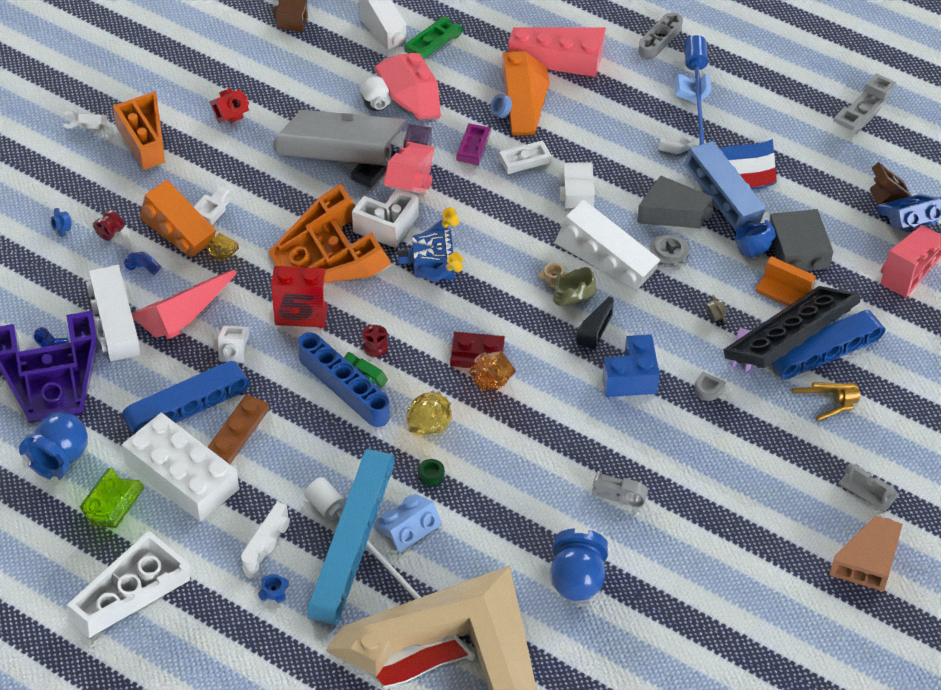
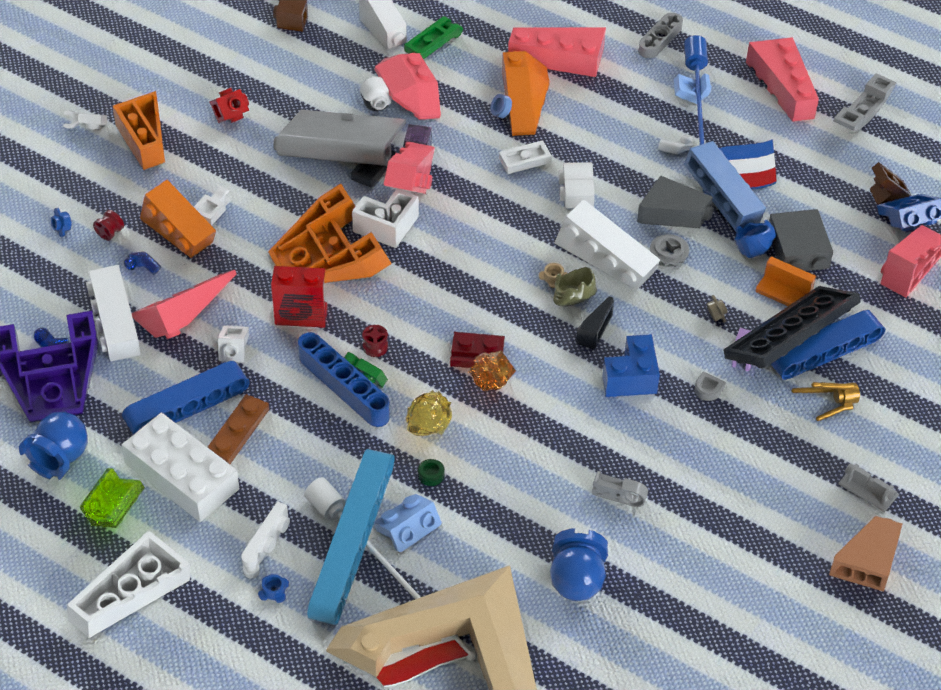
(222, 247): clear yellow tile -> none
(433, 251): torso -> none
(473, 144): magenta plate -> none
(785, 75): none -> coral wedge

